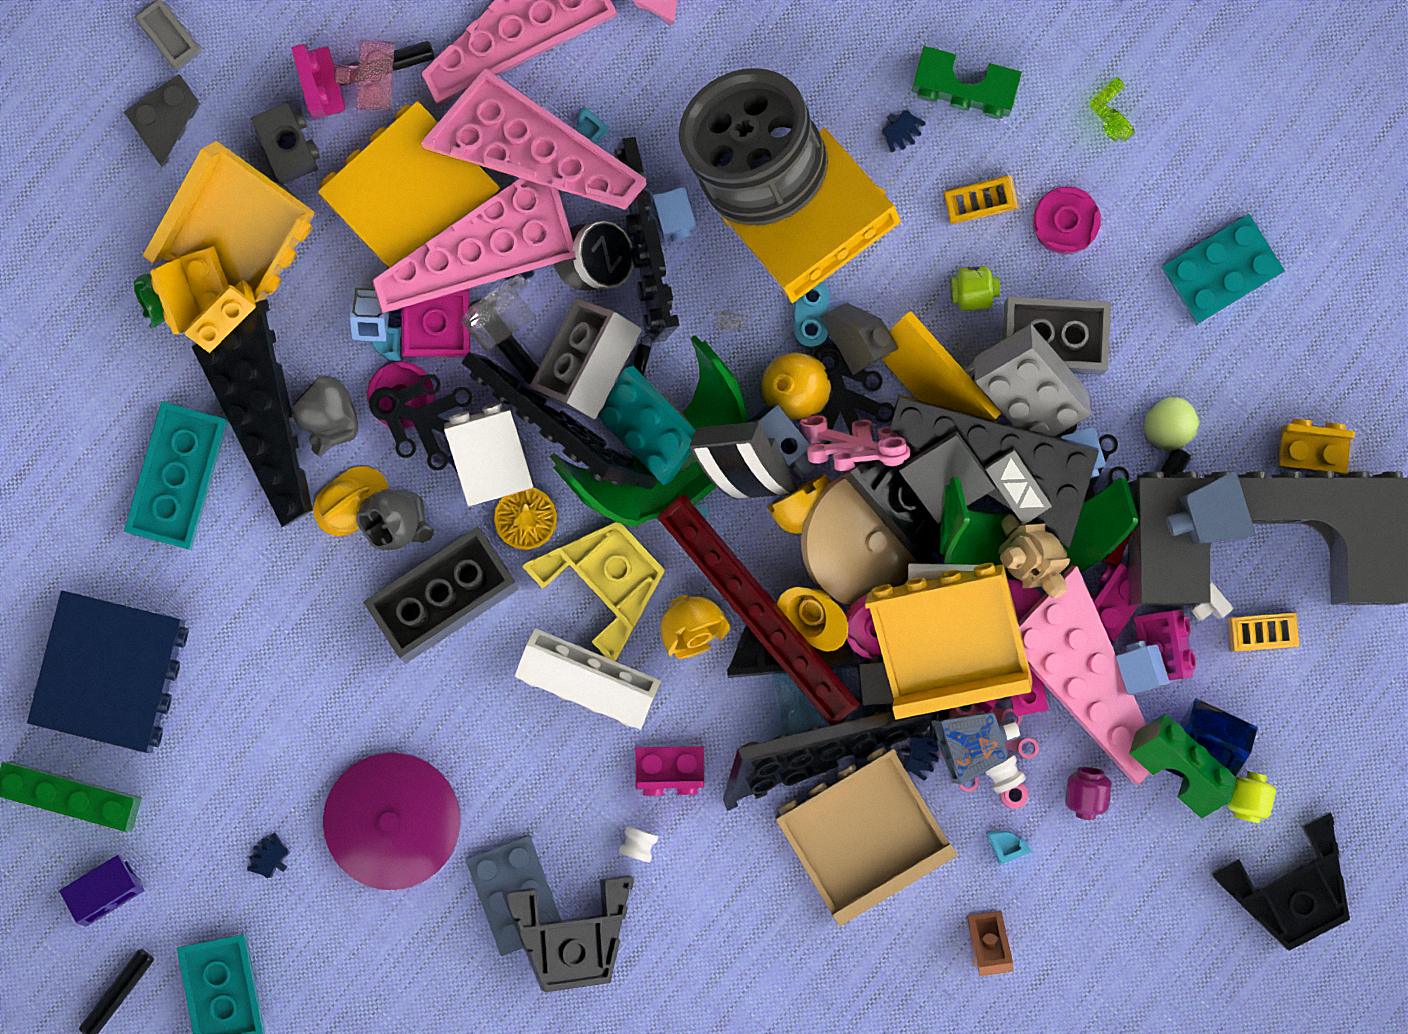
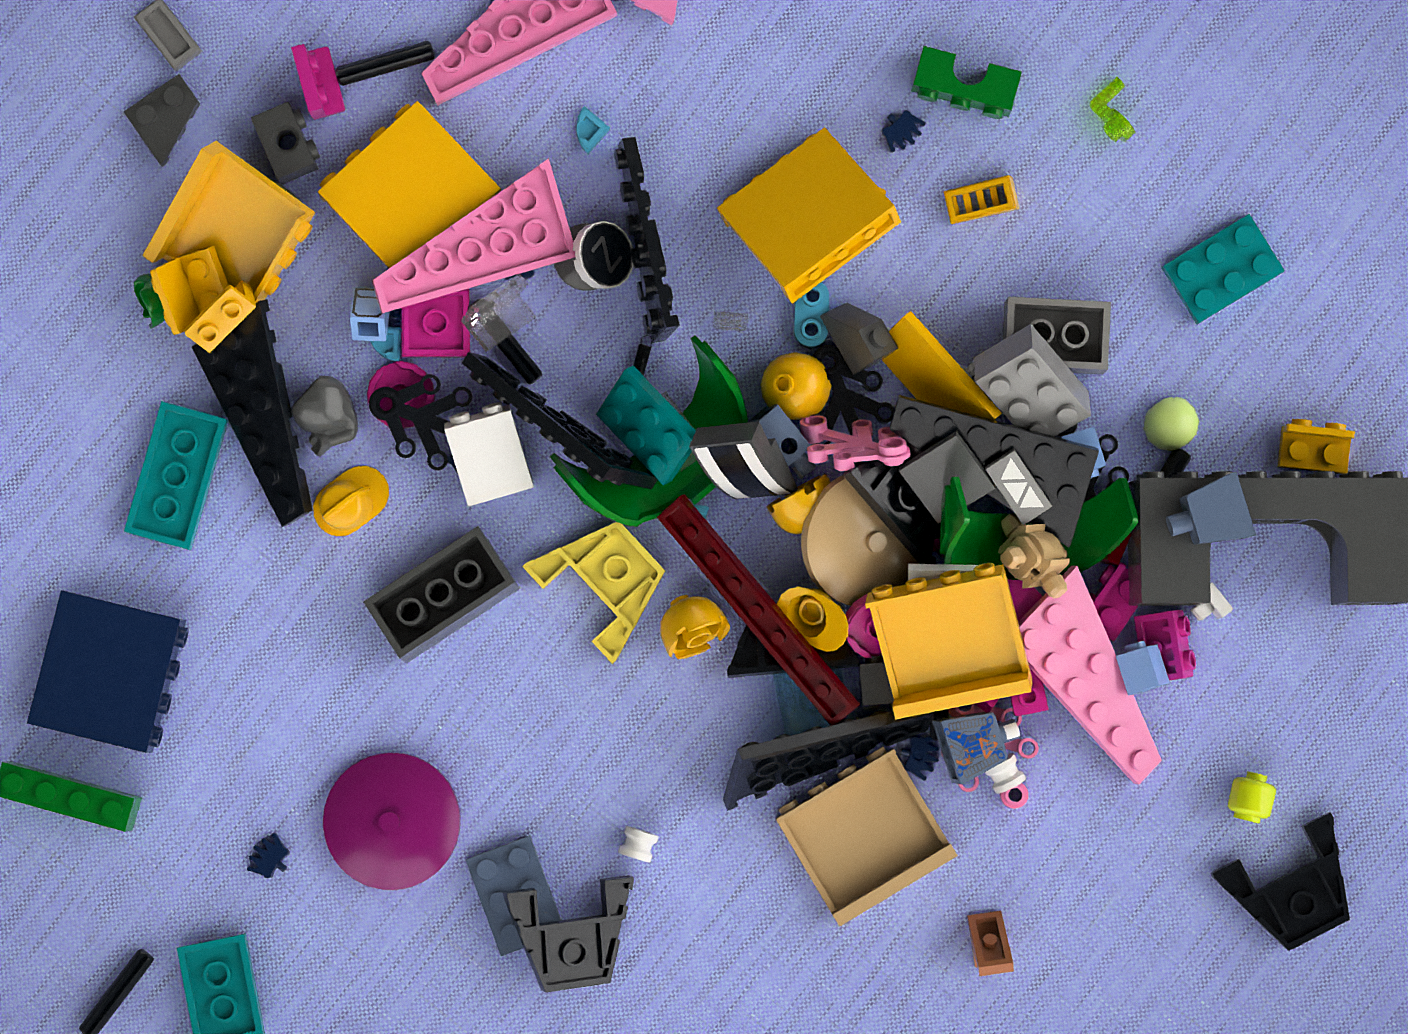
(101, 891): dark purple hinge -> none
(372, 75): clear pink plate -> none
(393, 519): dark grey piece -> none
(518, 137): bright pink wing -> none
(525, 519): yellow wheel -> none
(586, 358): light grey brick -> none
(587, 679): white brick -> none
(669, 768): dark pink bracket -> none
(675, 214): light blue brick -> none
(738, 117): dark grey wheel -> none
(974, 288): lime head -> none
(1007, 846): medium azure tile -> none
(1066, 220): dark pink tile -> none
(1088, 793): magenta head -> none
(1167, 746): green arch -> none
(1221, 734): clear blue slope -> none
(1236, 632): yellow slope -> none

